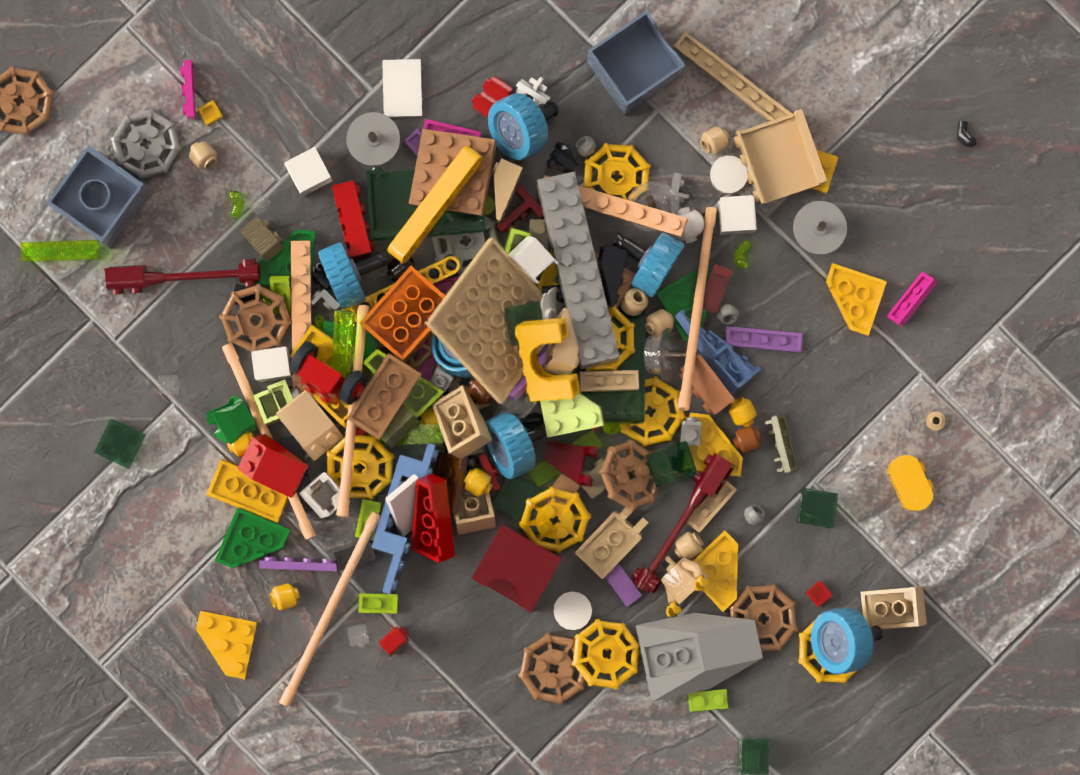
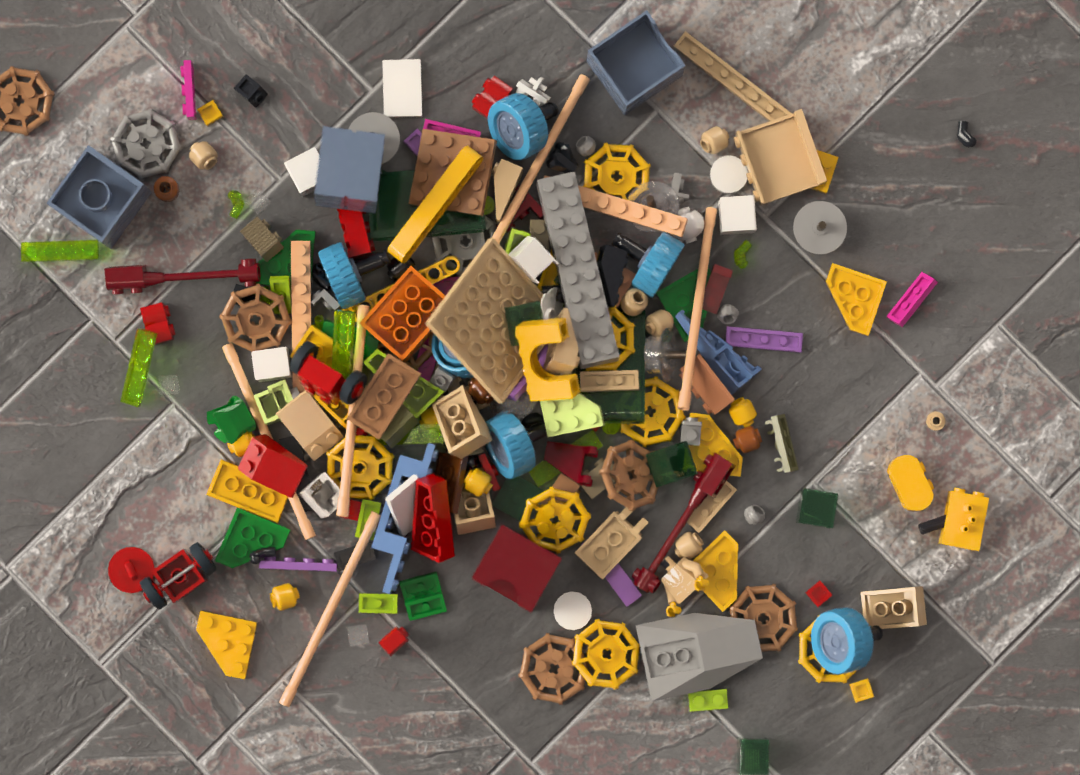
(120, 443): clear green plate -> none
(129, 568): none -> red shield
(138, 367): none -> clear neon green plate
(156, 320): none -> red brick
(162, 184): none -> dark orange head
(178, 576): none -> brick
(251, 90): none -> black bracket
(262, 552): none -> black arm
(349, 169): none -> sand blue piece
(354, 510): none -> red plate
(423, 596): none -> green slope
(577, 91): none -> light nougat piece
(861, 690): none -> yellow tile
(962, 520): none -> yellow piece

